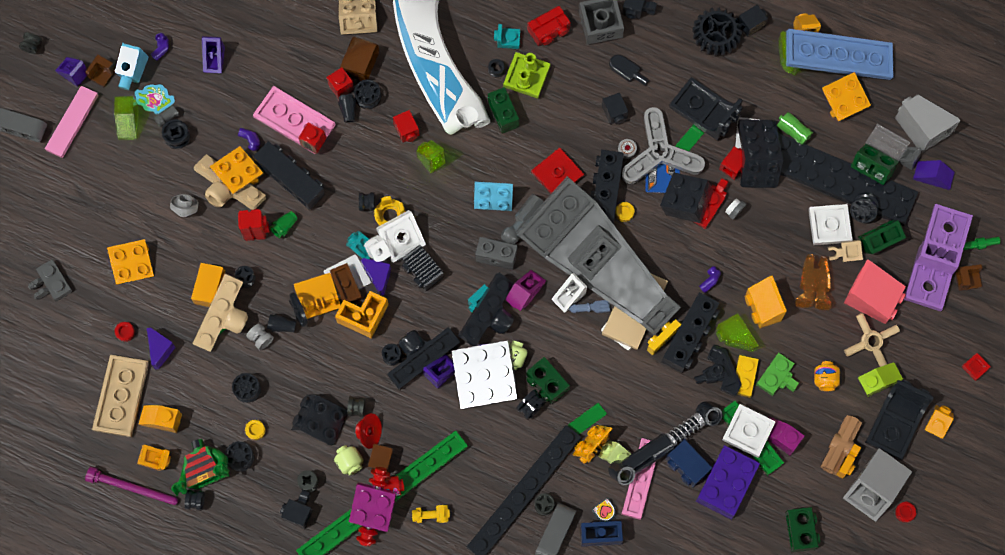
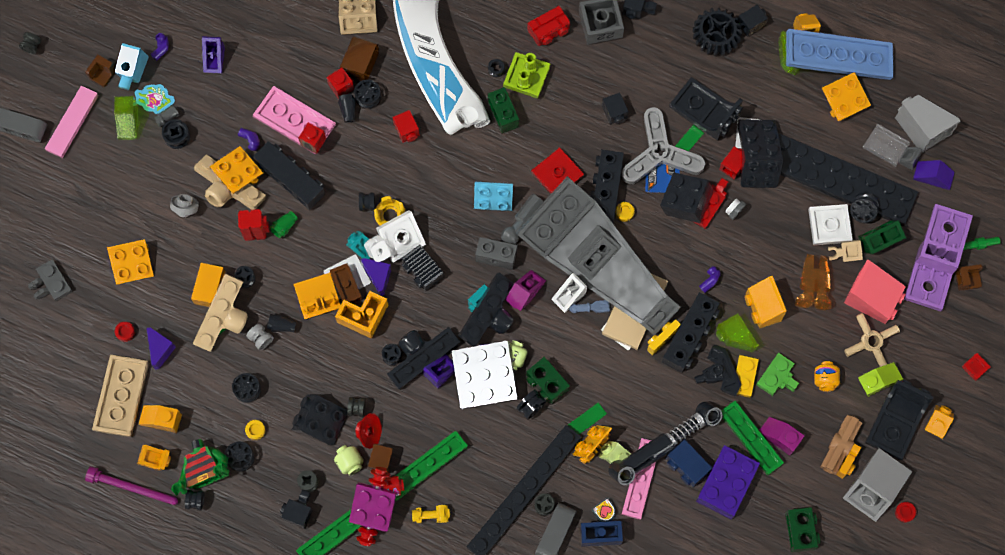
(72, 70): dark purple slope -> none
(298, 309): black wheel -> none
(431, 155): clear neon green slope -> none
(507, 37): teal bracket -> none
(626, 69): black piece -> none
(628, 147): light grey tile -> none
(748, 430): white plate -> none
(792, 126): bright green piece -> none
(874, 164): dark green brick -> none

